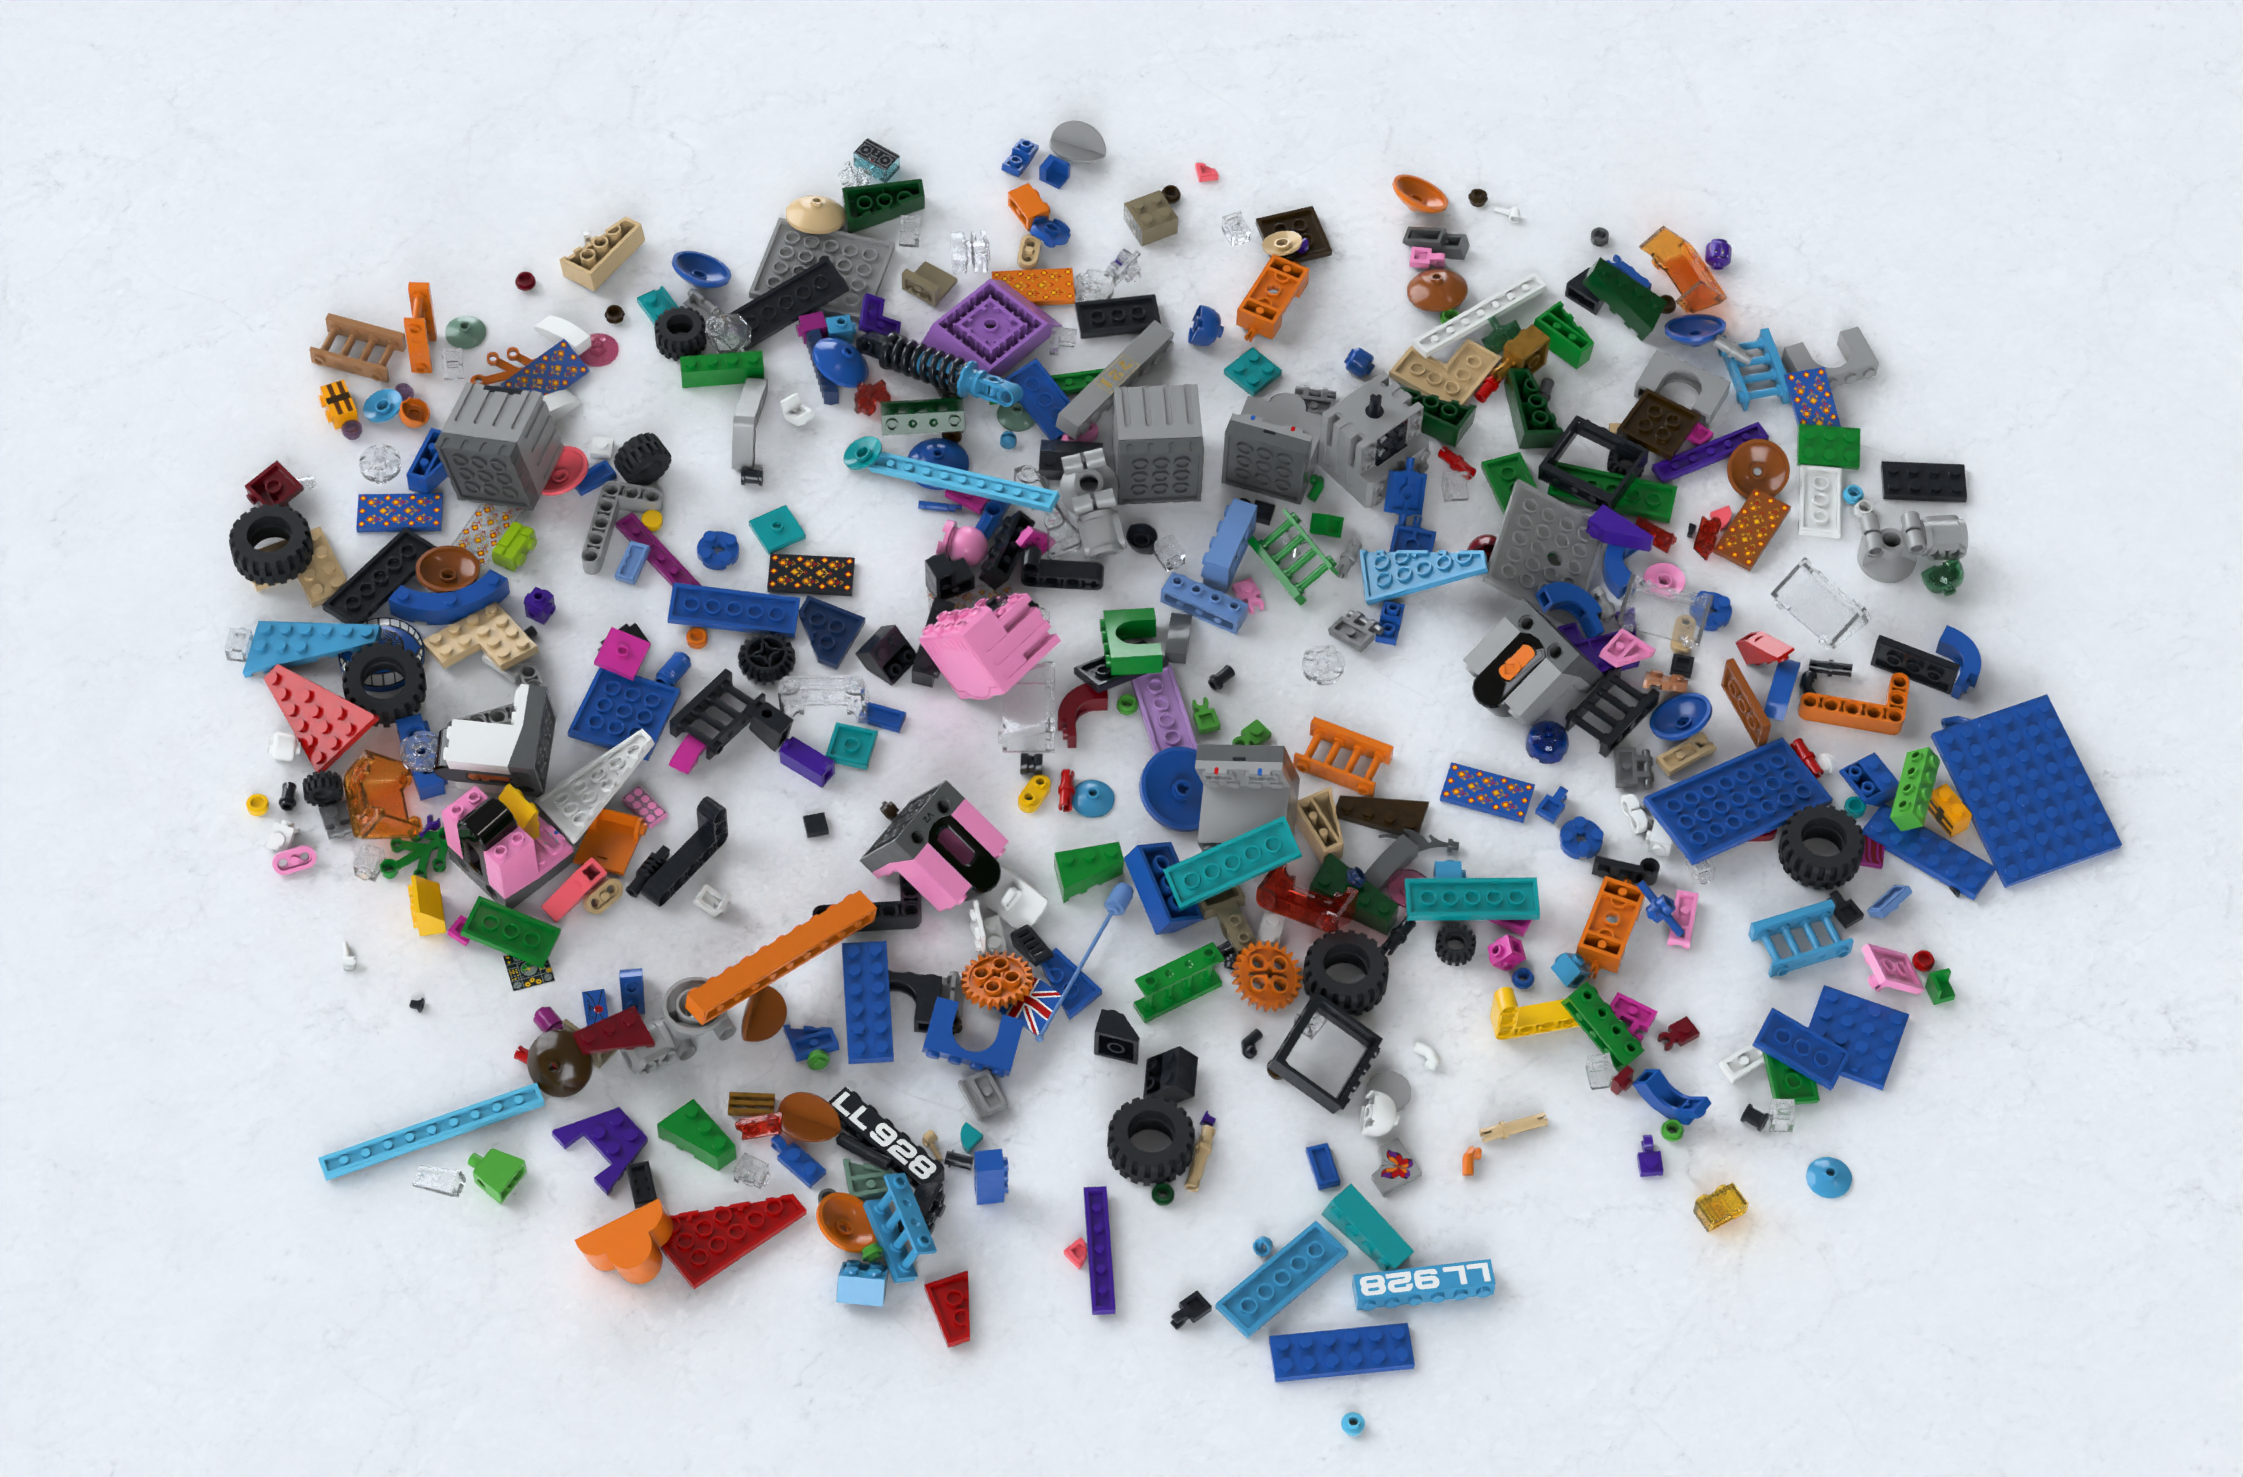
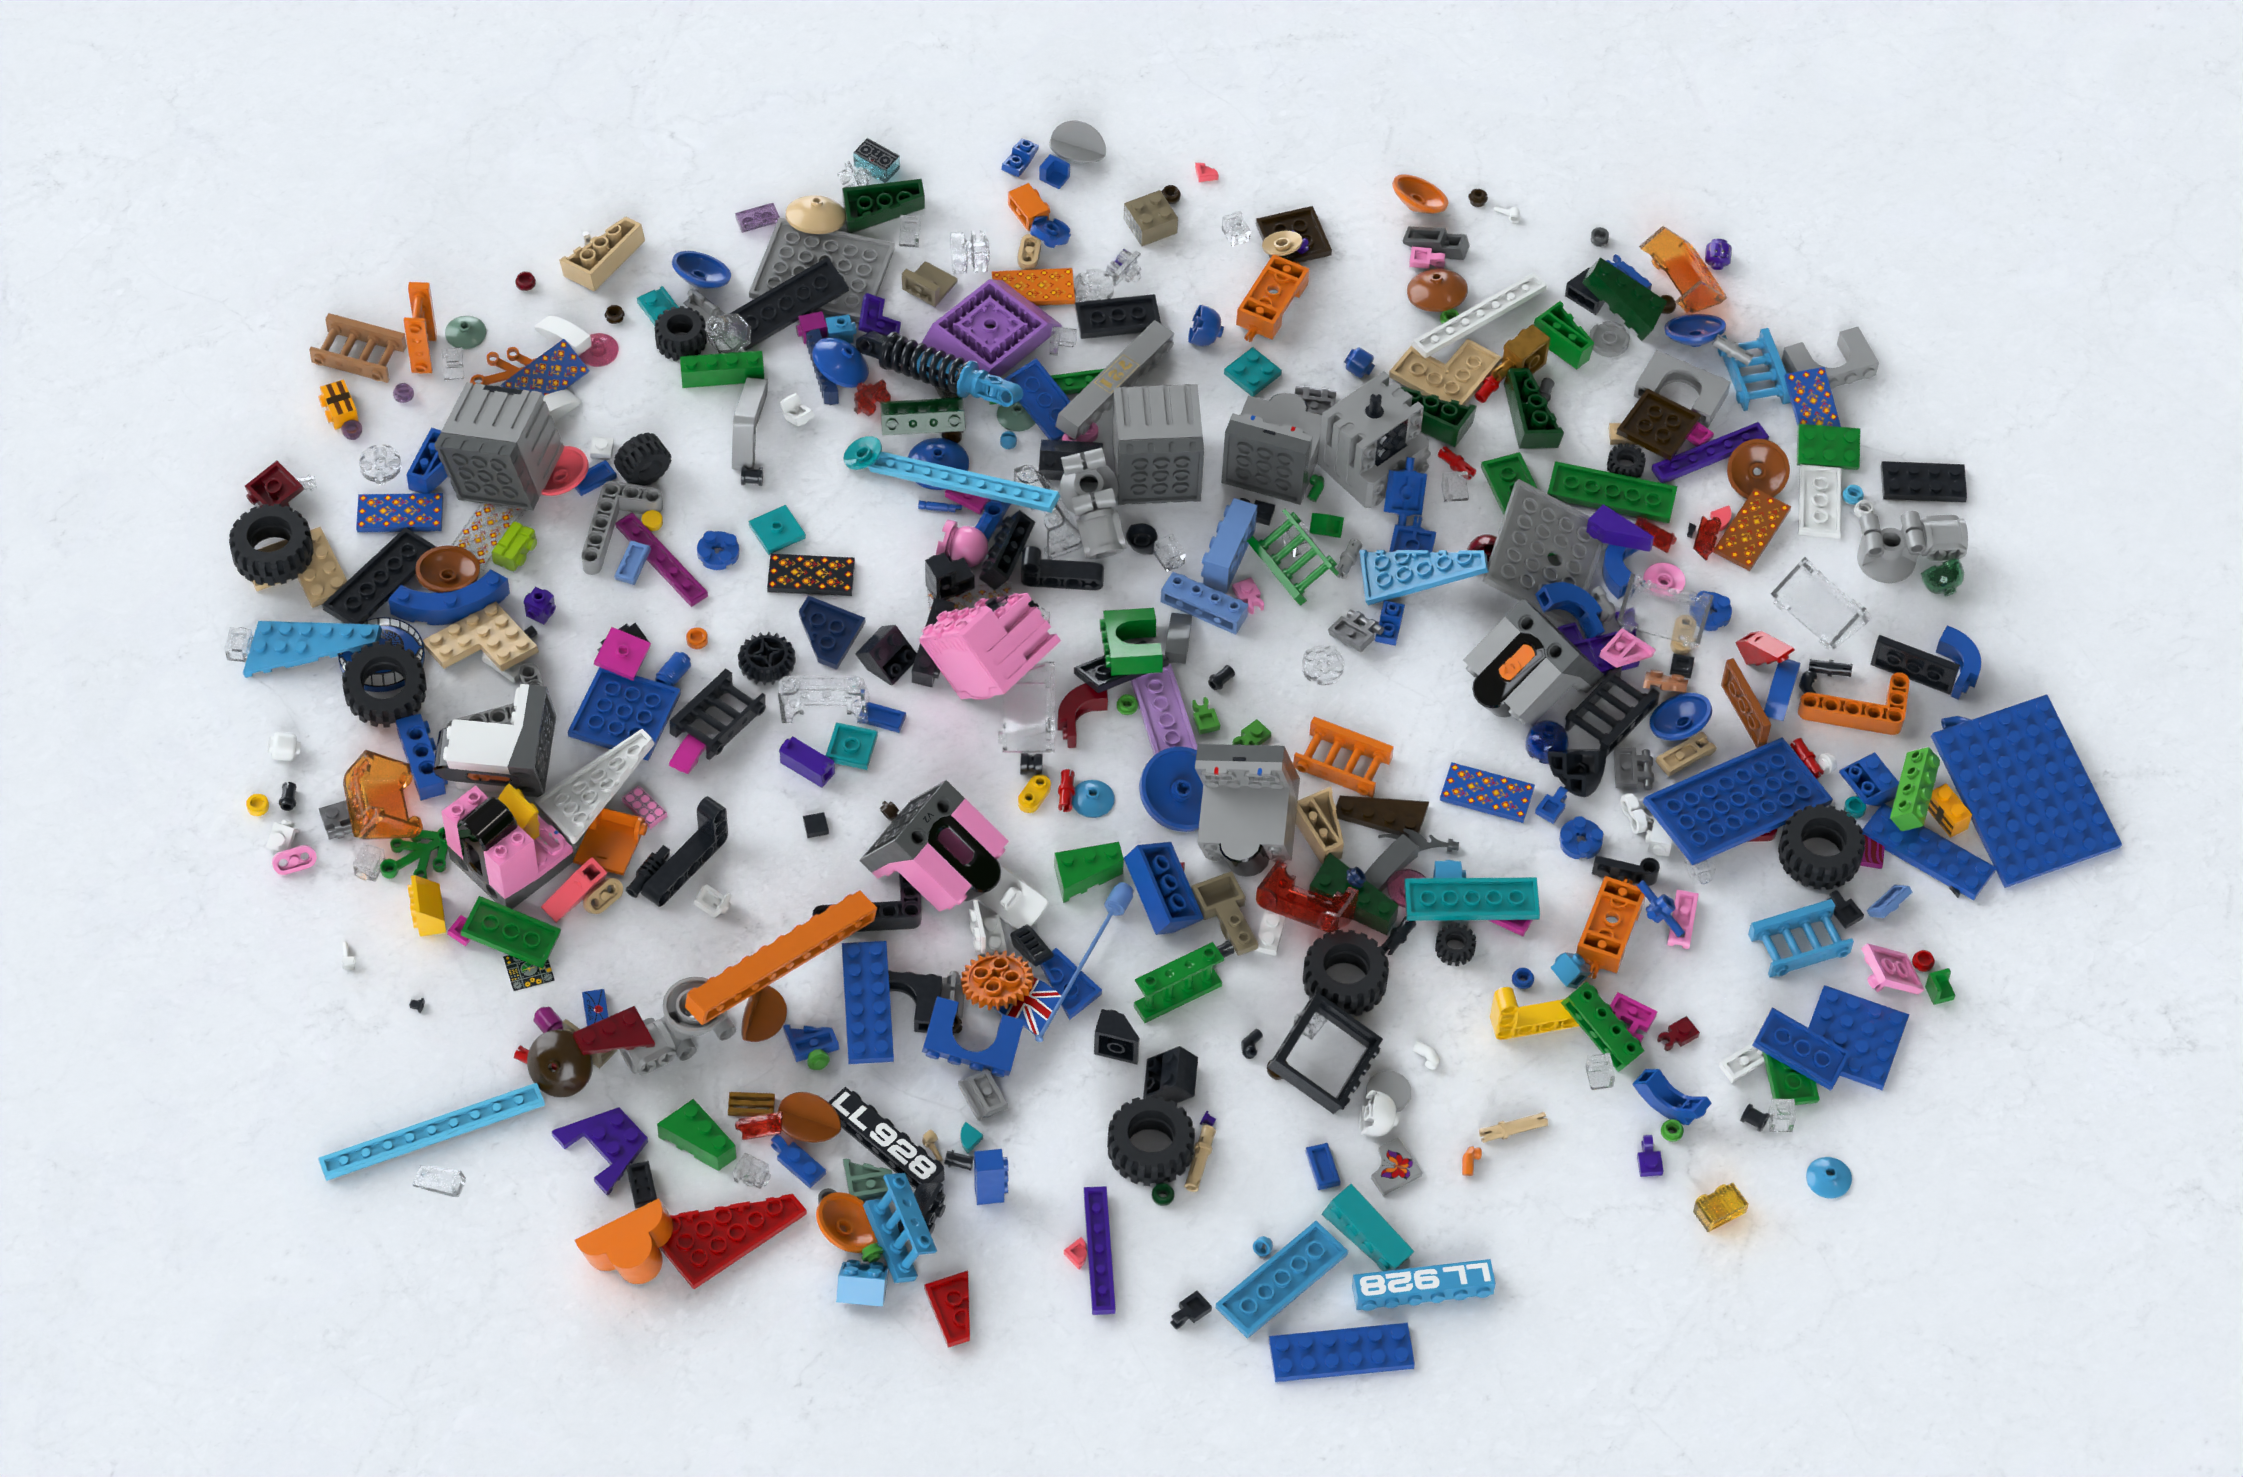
(318, 717): wing -> none
(323, 788): black tyre -> none
(382, 405): dark azure dish -> none
(410, 746): clear plate -> none
(414, 412): orange hair -> none
(430, 825): dark purple hand -> none
(497, 1173): bright green torso -> none
(632, 989): blue pin -> none
(733, 610): blue plate -> none
(757, 217): none -> clear purple plate
(769, 724): black torso -> none
(864, 1151): black axle -> none
(1033, 537): dark pink plate -> none
(1228, 961): black plate -> none
(1232, 863): teal plate -> none
(1267, 994): orange gear -> none
(1352, 1429): medium azure plate -> none
(1500, 334): clear green plate -> none
(1506, 952): dark pink brick -> none
(1578, 769): none -> black brick
(1579, 488): black window -> none
(1609, 339): none -> light grey tile
(1622, 1080): dark red plate -> none

